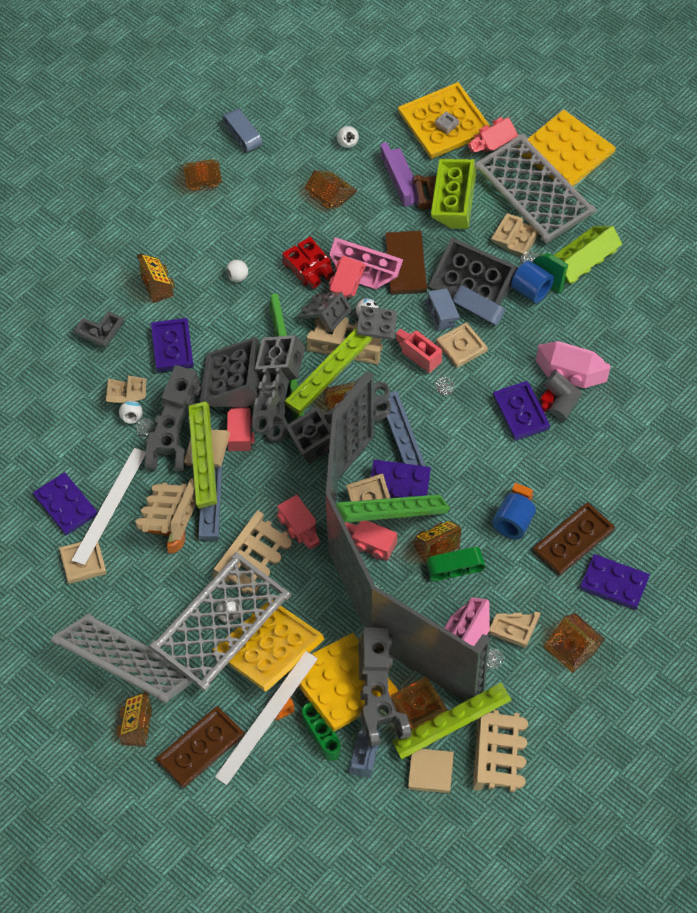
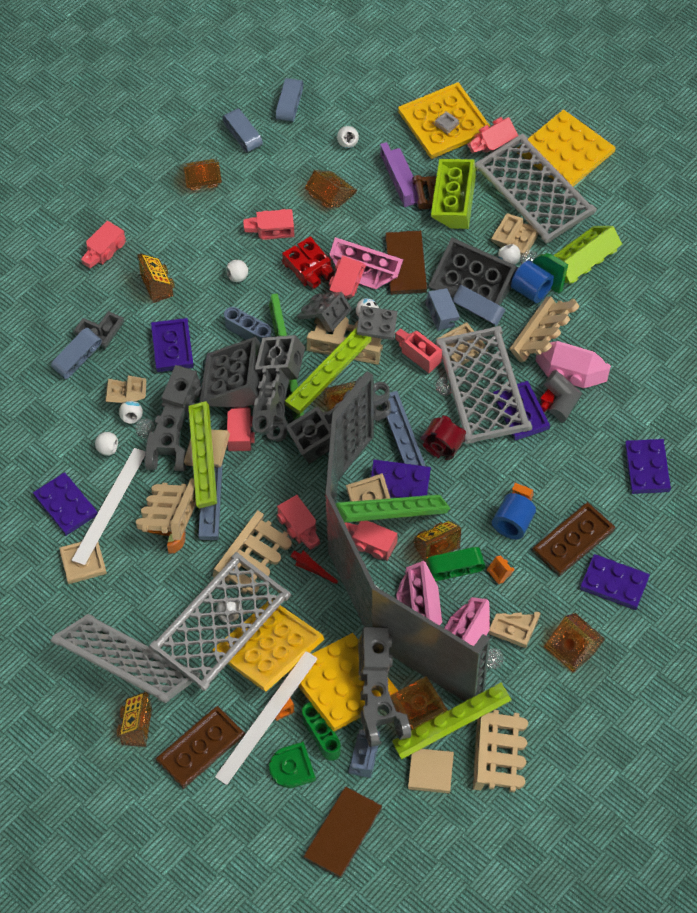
(76, 353): none -> sand blue beam
(103, 244): none -> coral hinge
(106, 443): none -> white piece
(245, 324): none -> sand blue beam
(271, 224): none -> coral hinge
(289, 99): none -> sand blue beam
(291, 766): none -> green tile
(306, 562): none -> red piece
(343, 832): none -> reddish brown tile
(420, 592): none -> bright pink wedge
(443, 437): none -> dark red brick
(479, 335): none -> light grey door
(500, 569): none -> orange tile
(510, 253): none -> white piece
(538, 328): none -> tan fence
(647, 466): none -> dark purple plate

